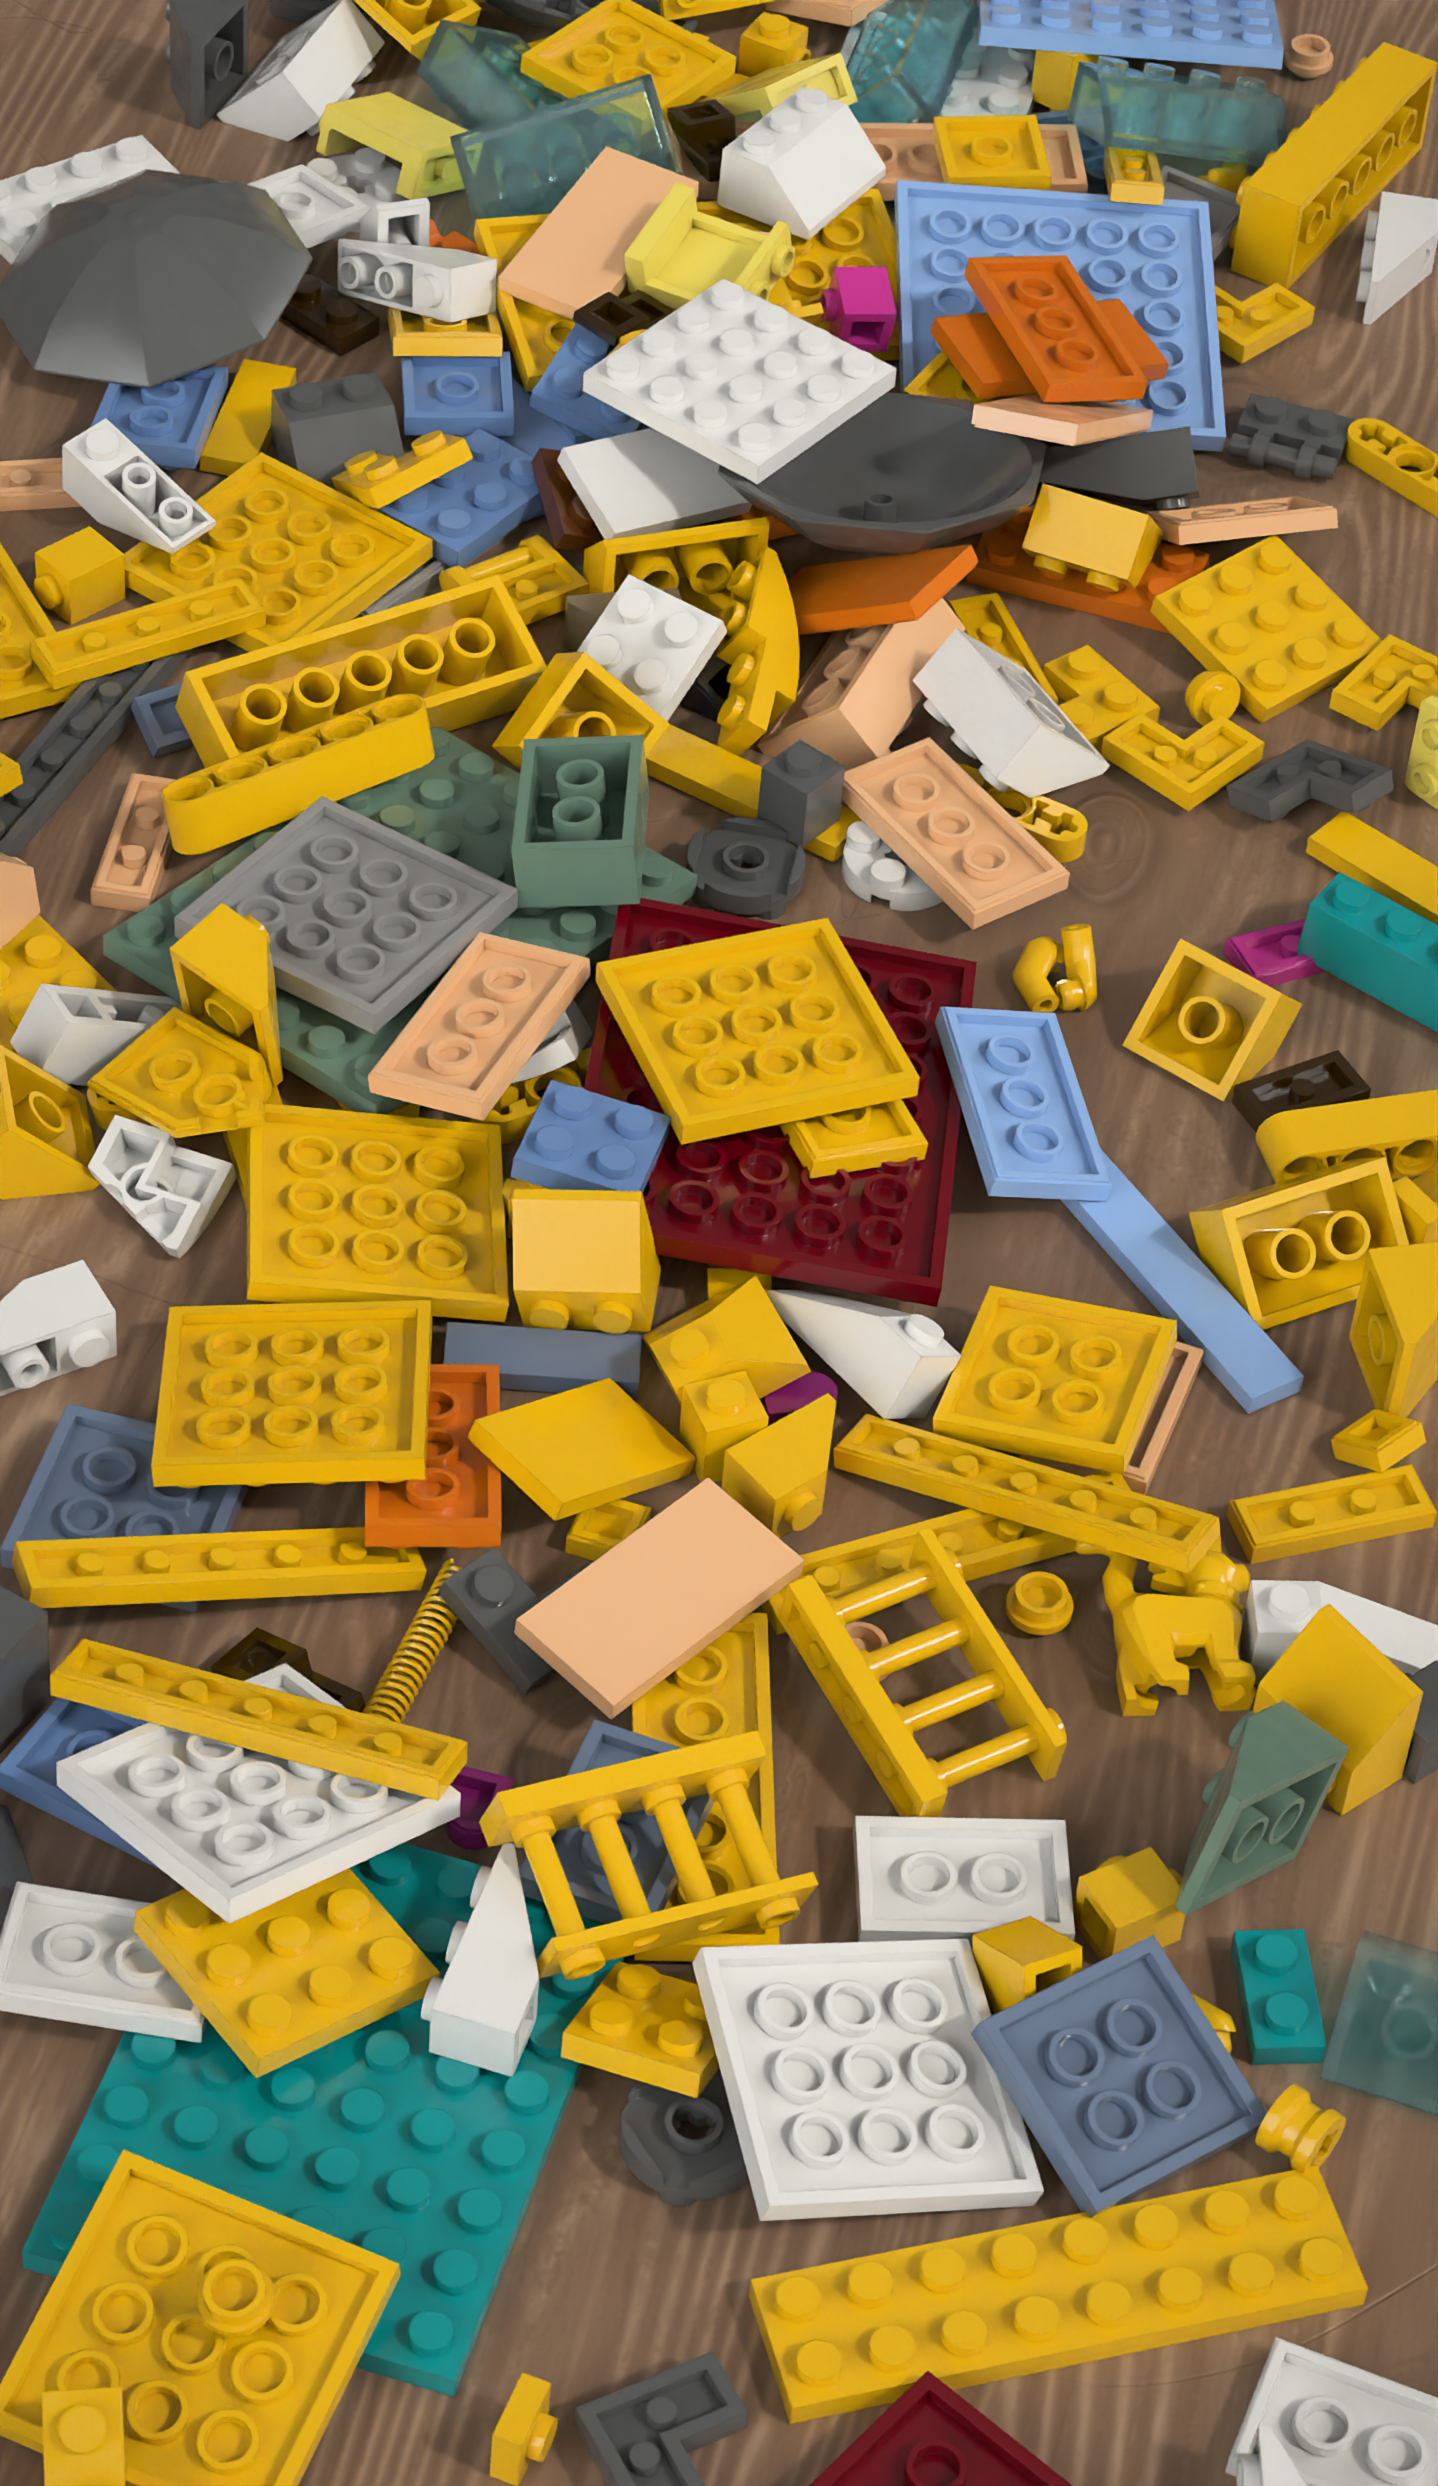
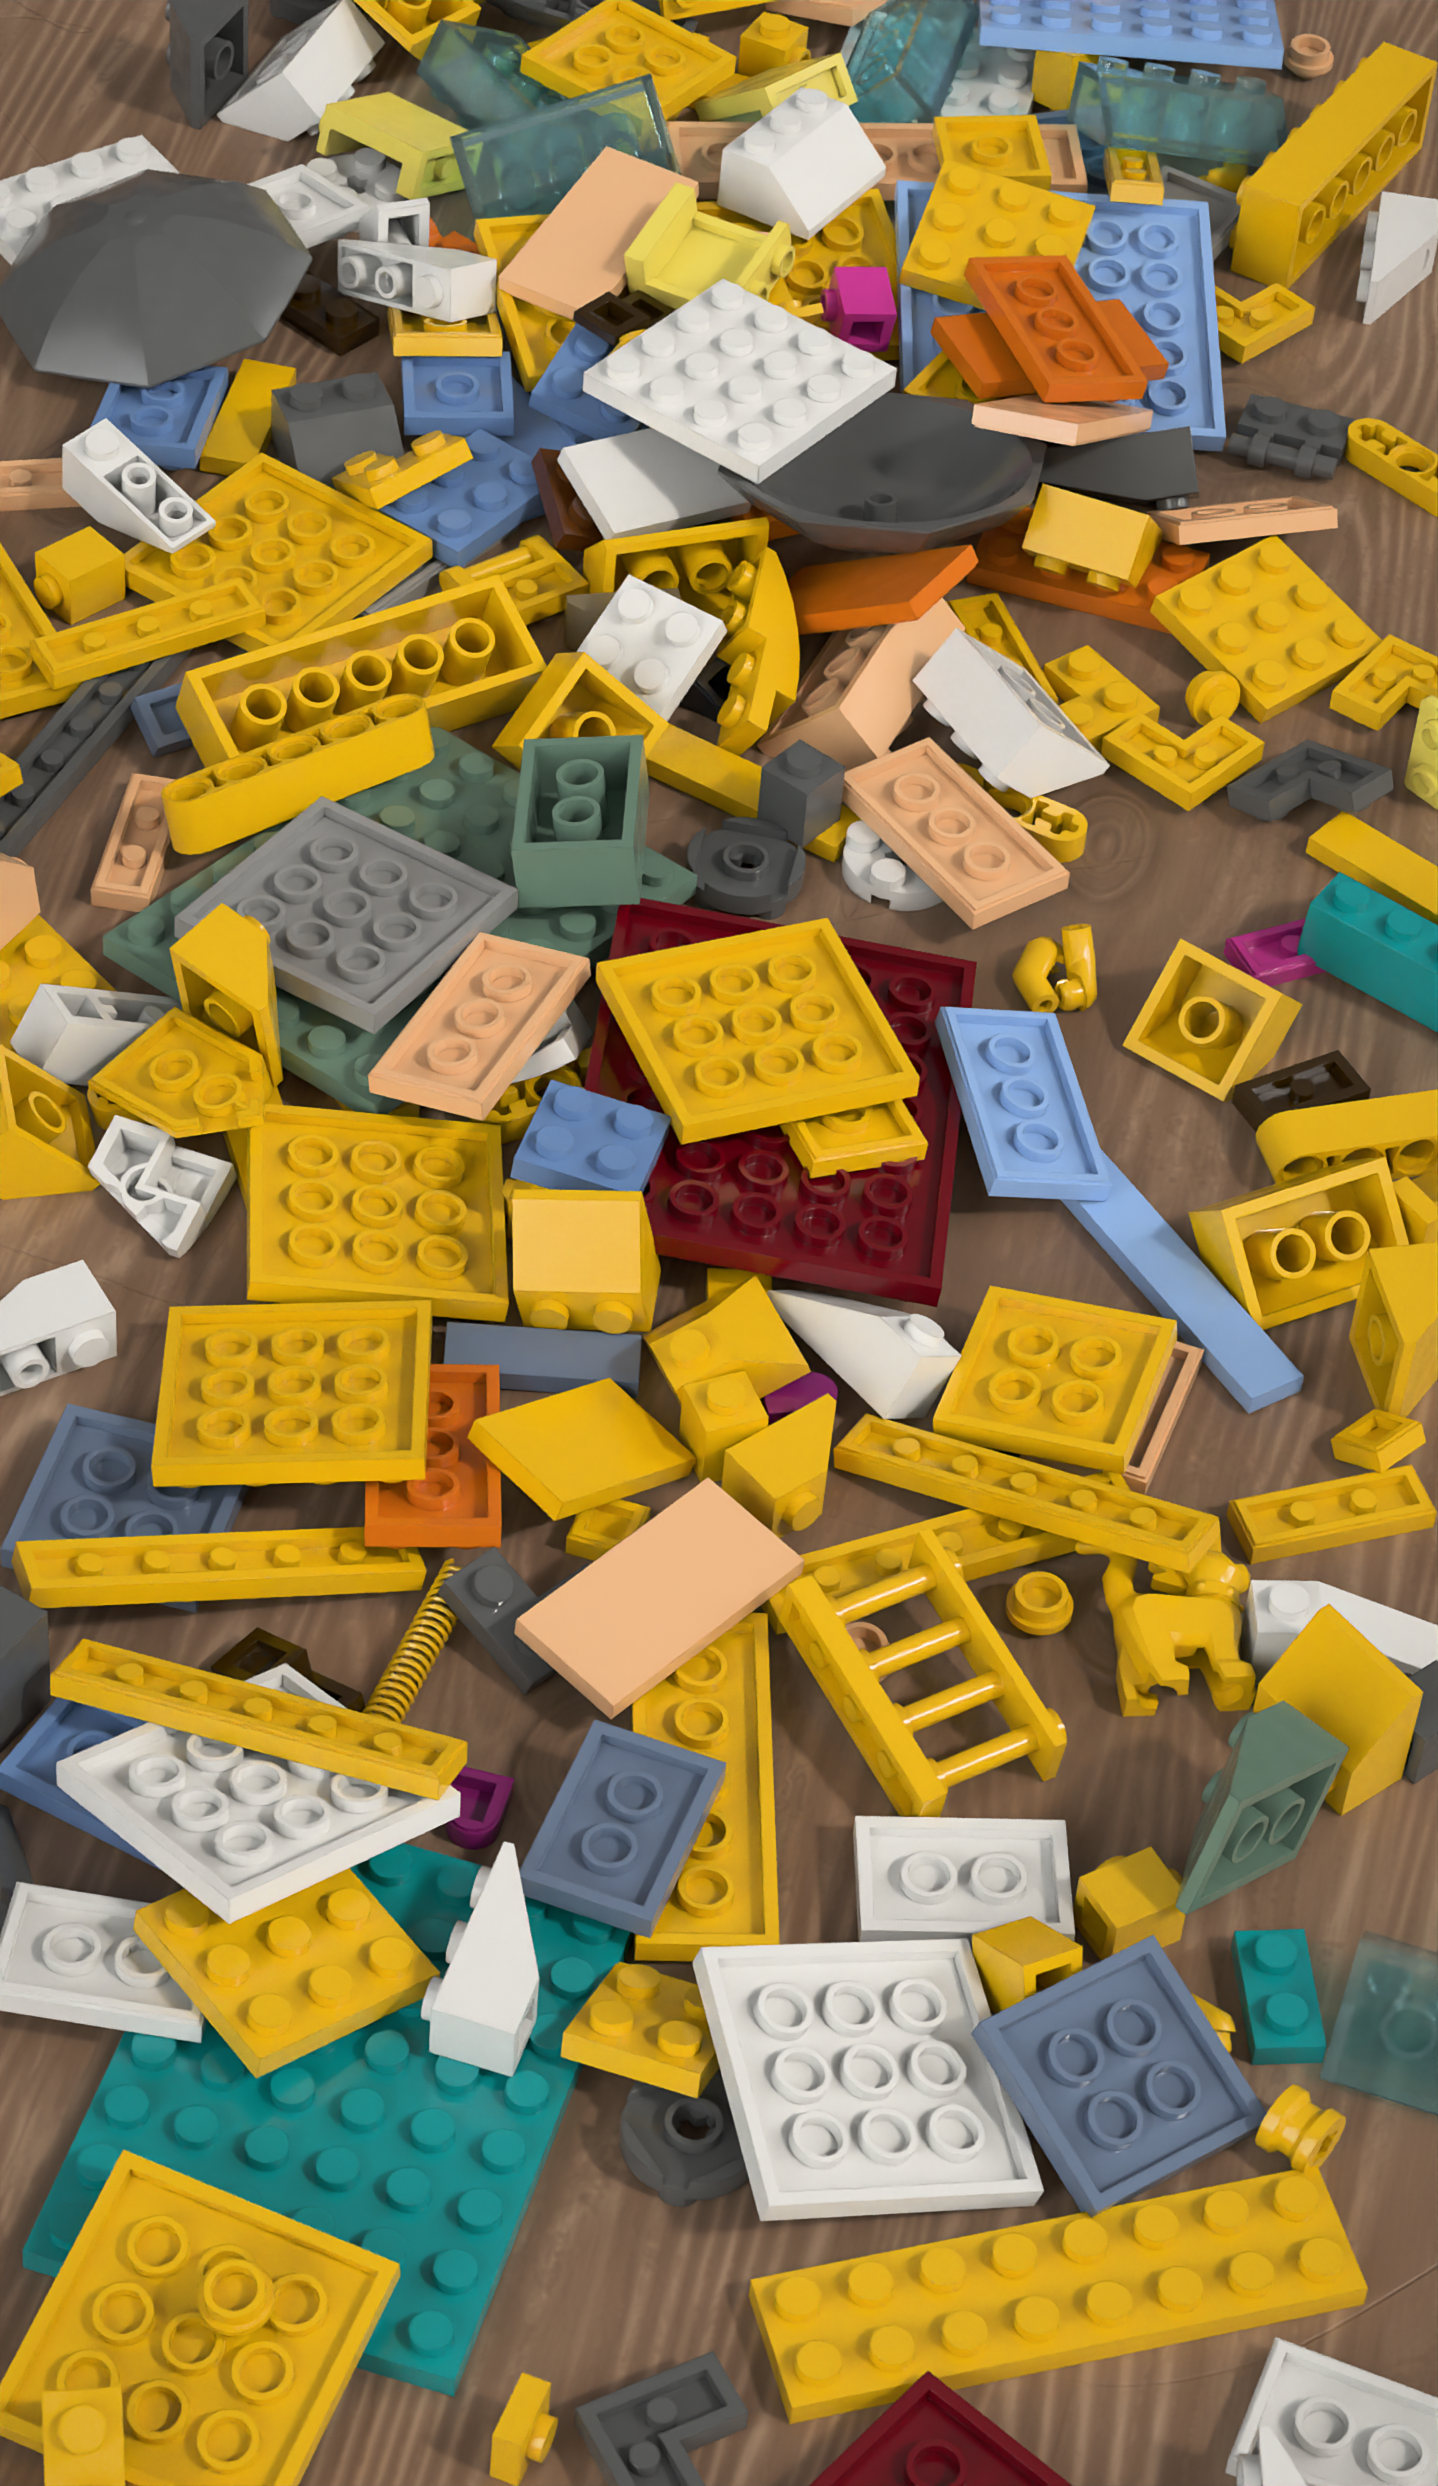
(659, 1787): yellow fence -> none
(703, 134): dark brown slope -> none
(988, 217): none -> yellow plate

